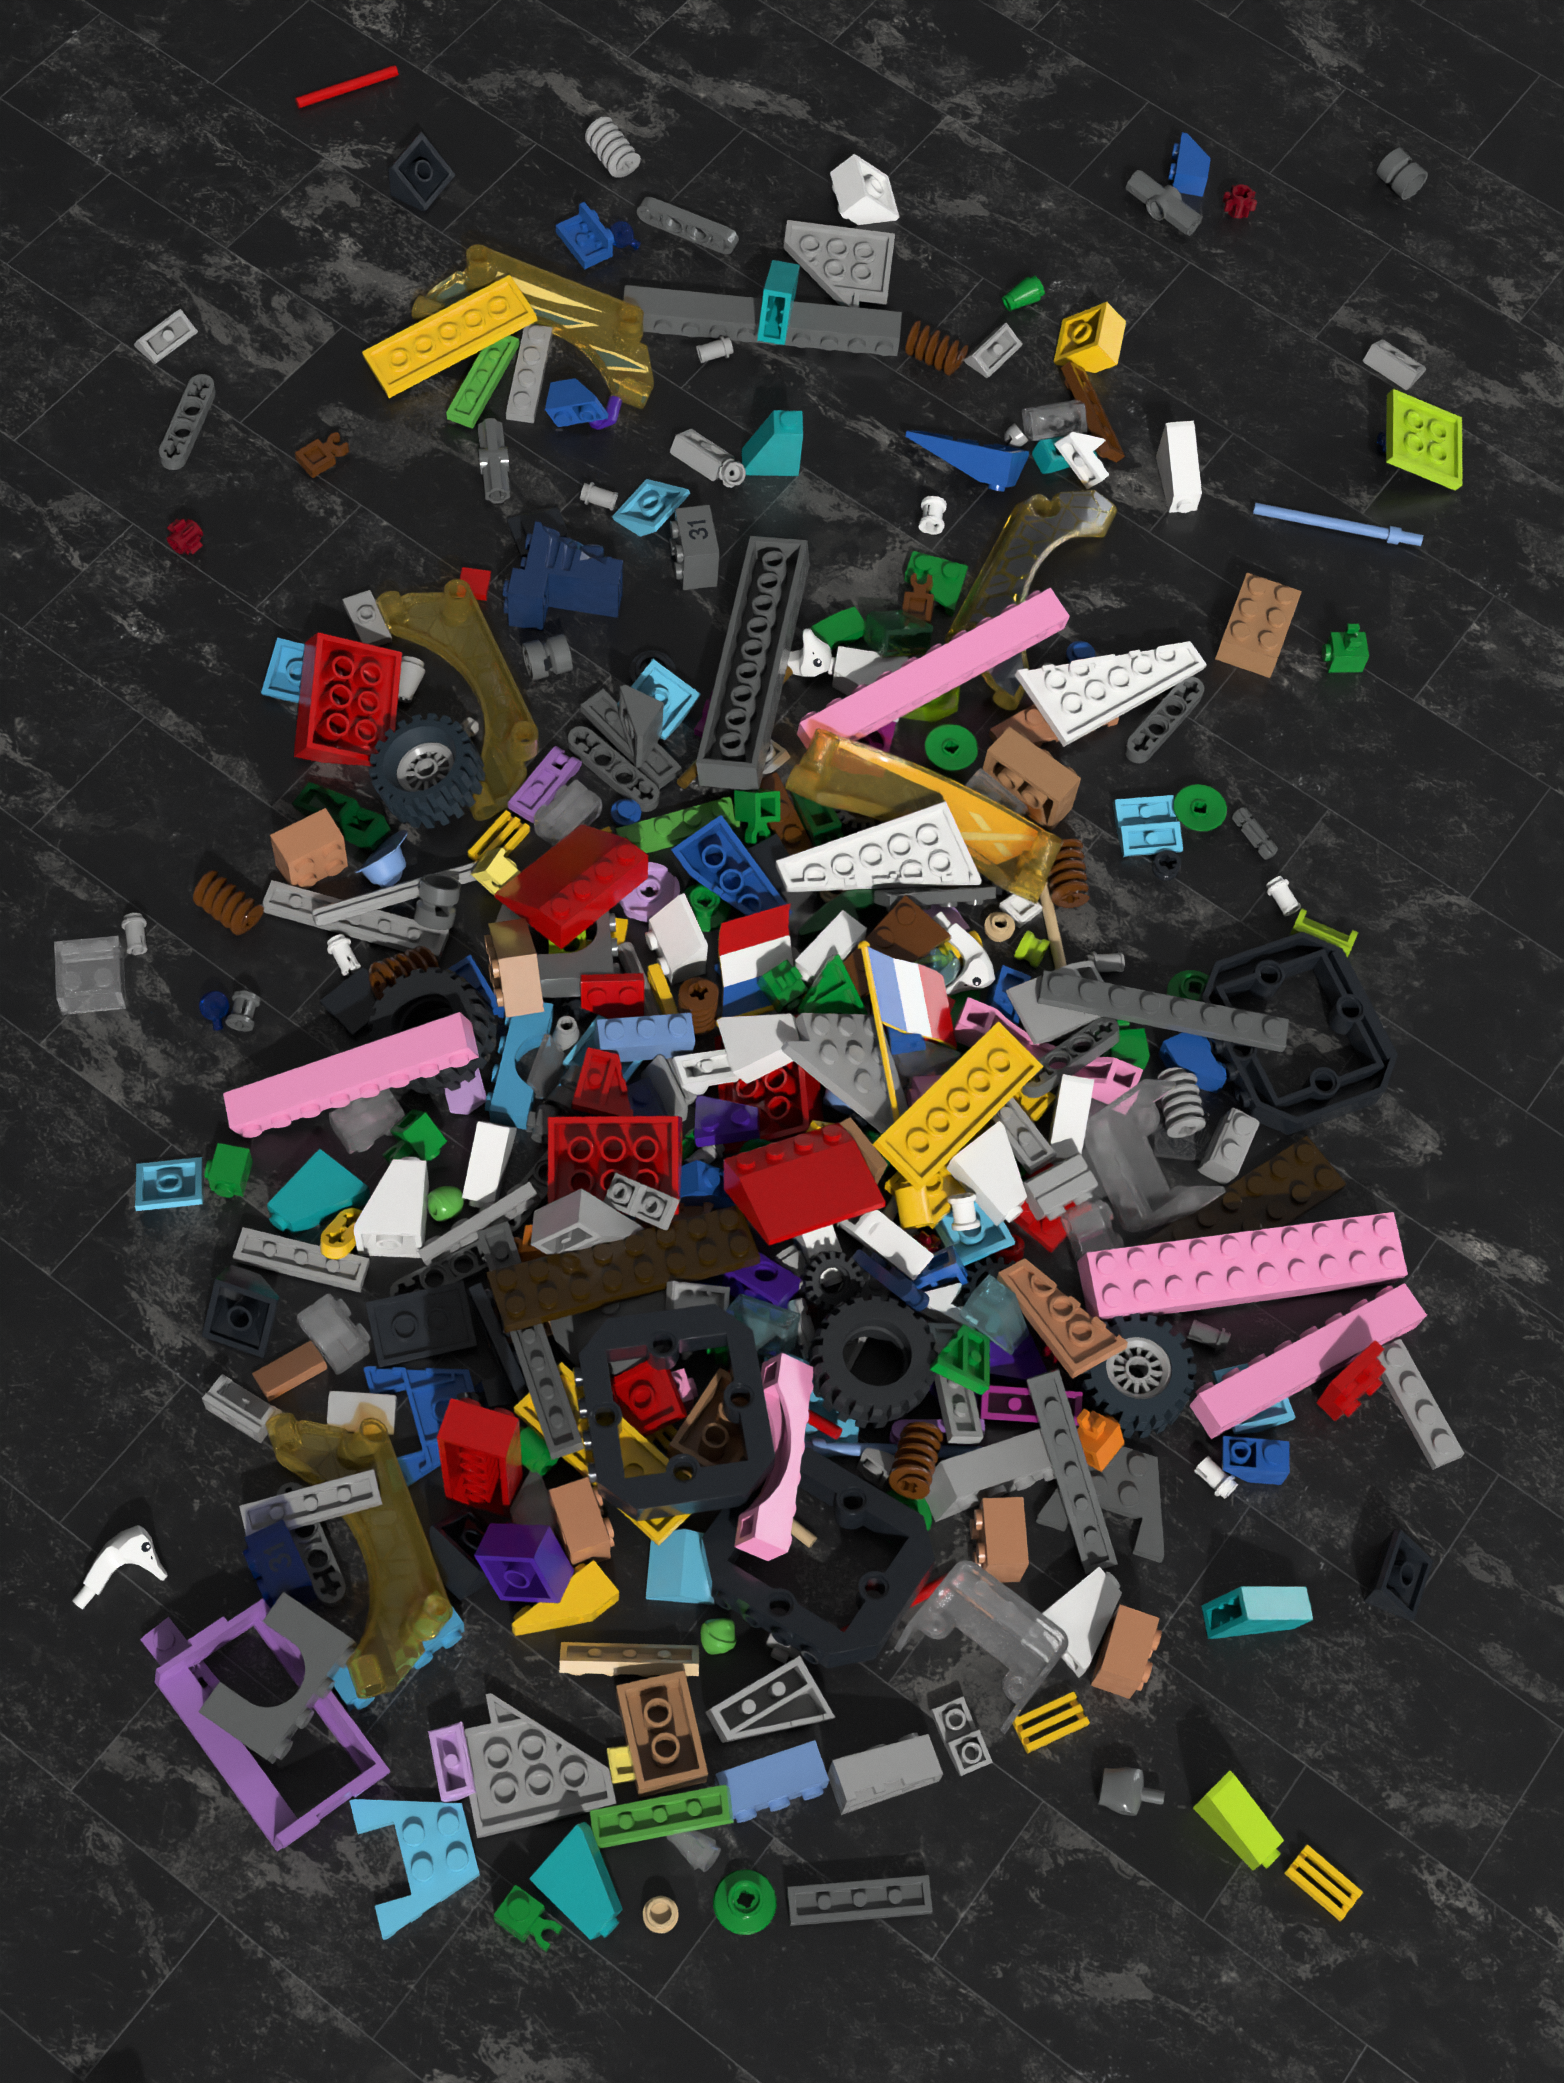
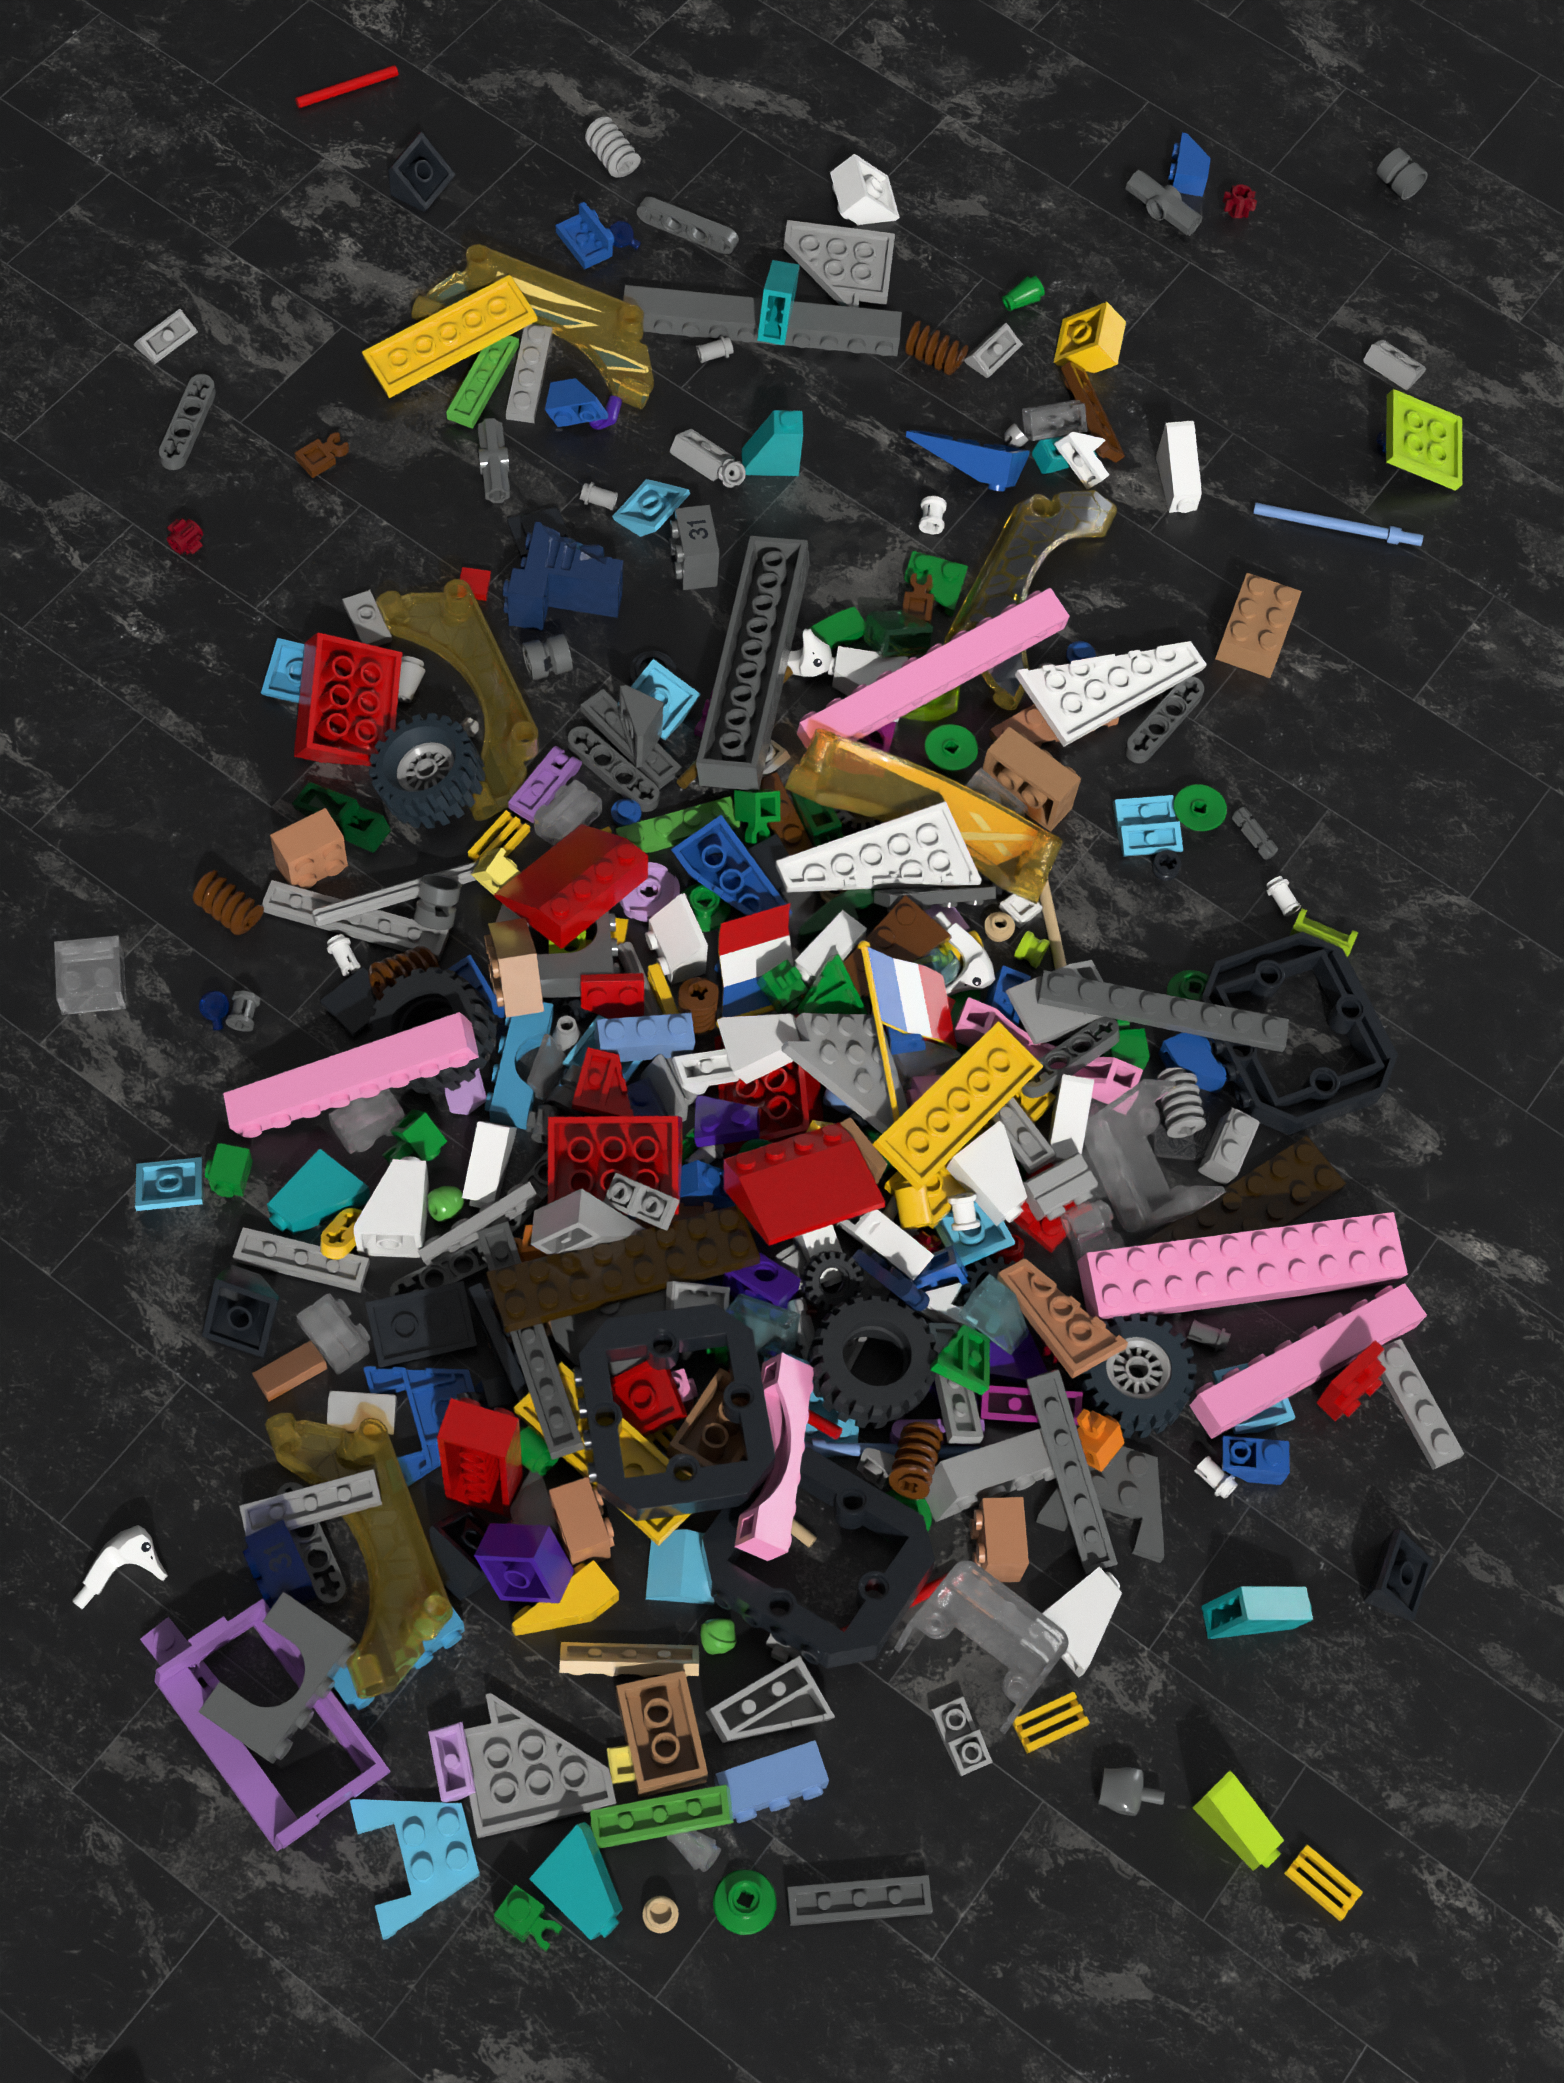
(135, 934): light grey pin -> none
(239, 1407): light grey hinge -> none
(386, 863): medium blue piece -> none
(884, 1772): light grey wedge -> none
(1068, 876): reddish brown piece -> none
(1107, 962): light grey pin -> none
(1126, 1651): nougat brick -> none
(1346, 650): green brick -> none

